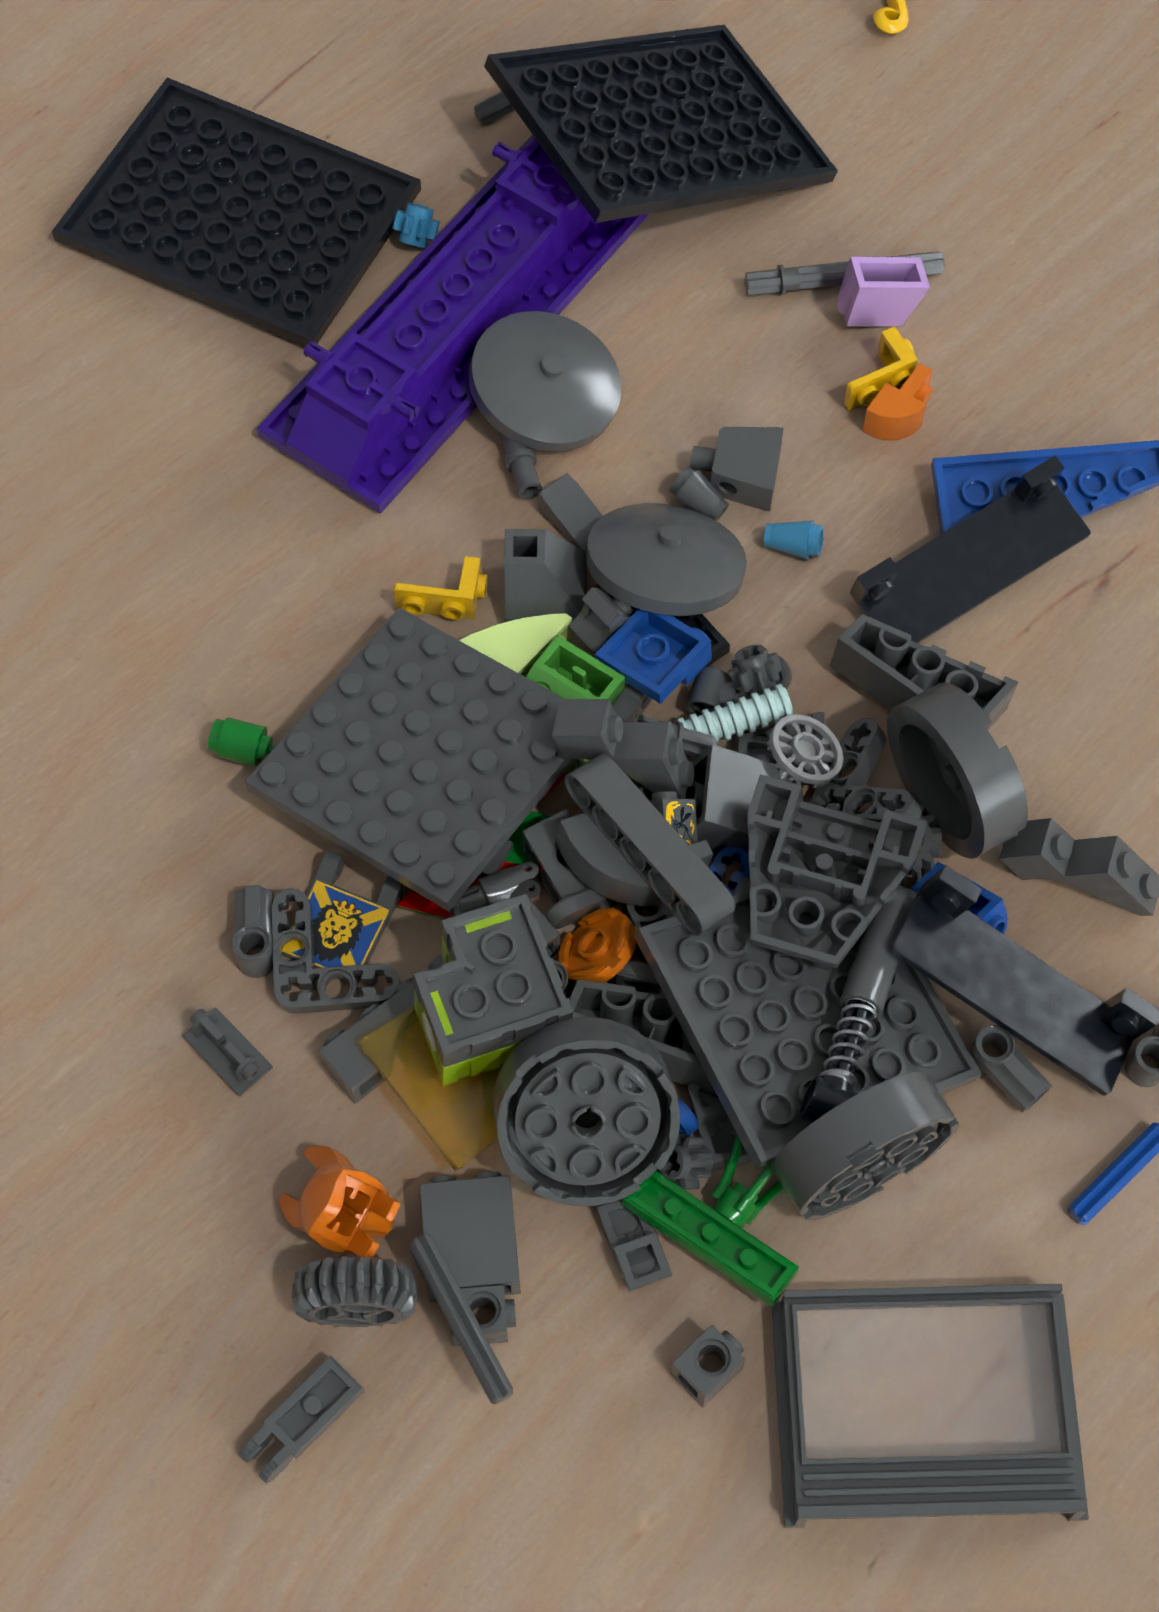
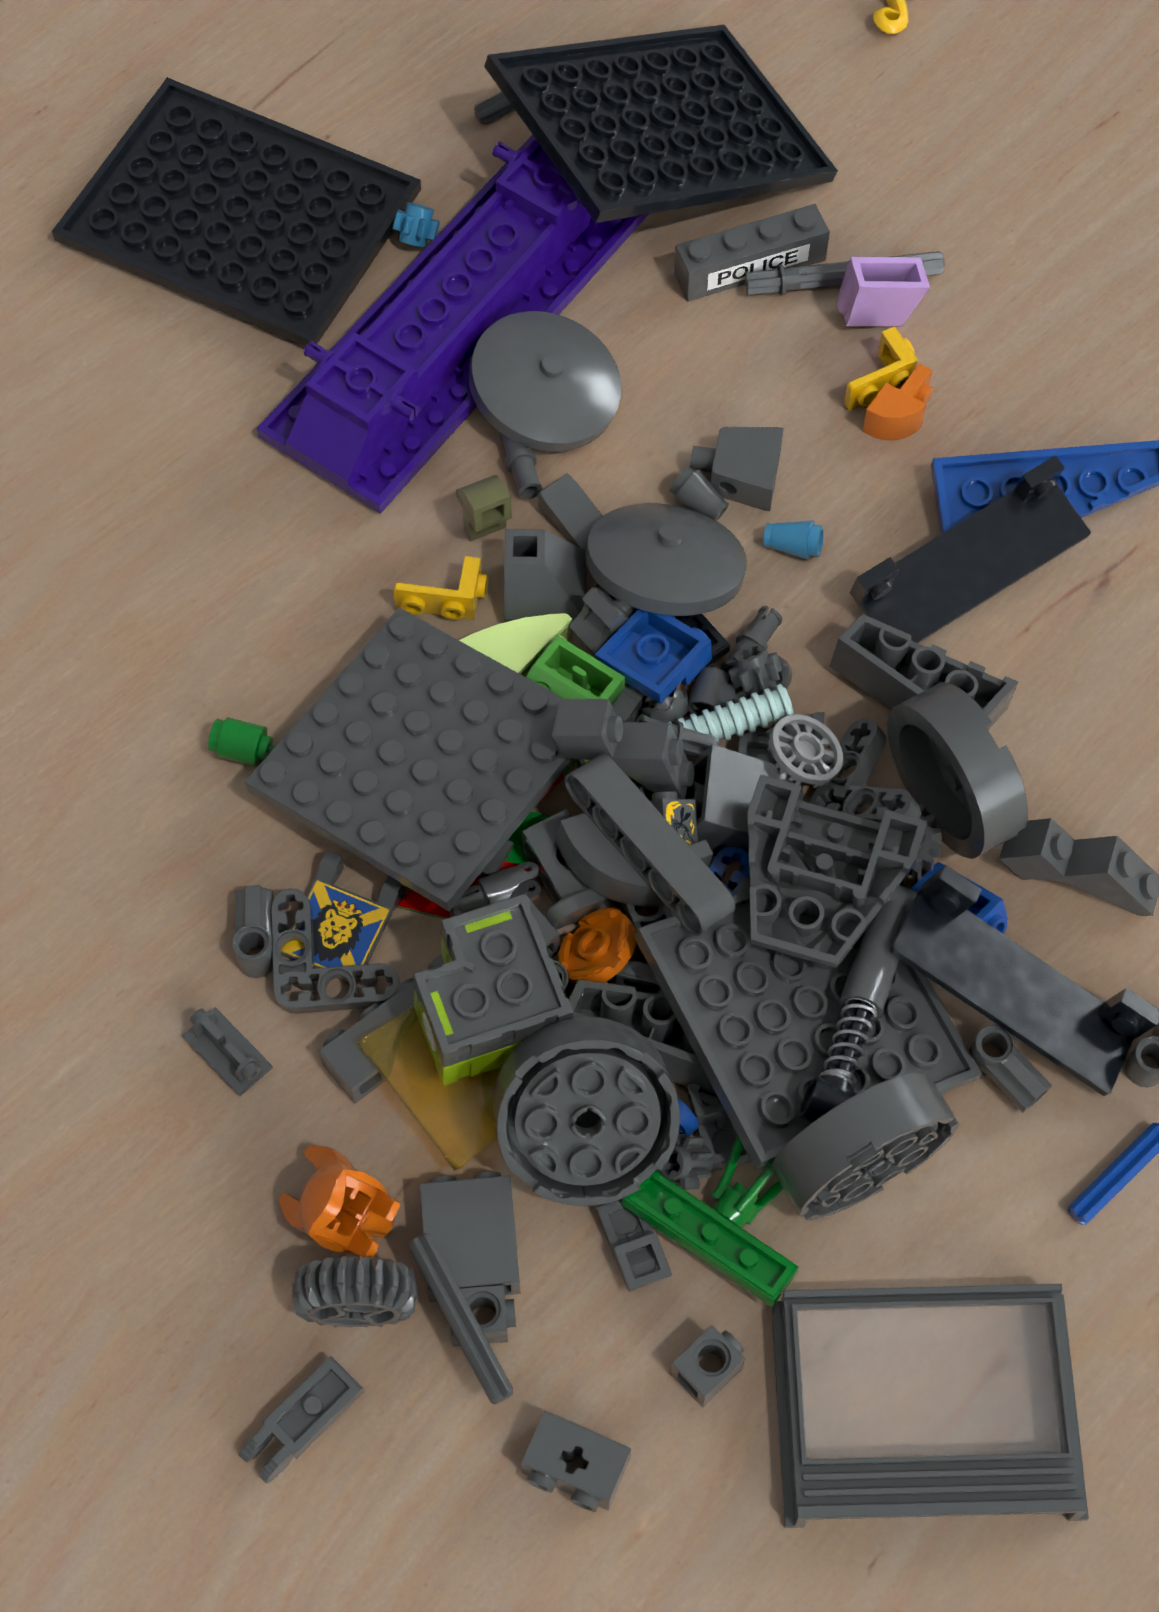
(484, 506): none -> olive brick
(563, 1440): none -> dark grey brick
(670, 709): none -> dark grey plate
(723, 258): none -> dark grey brick
(756, 634): none -> dark grey pin

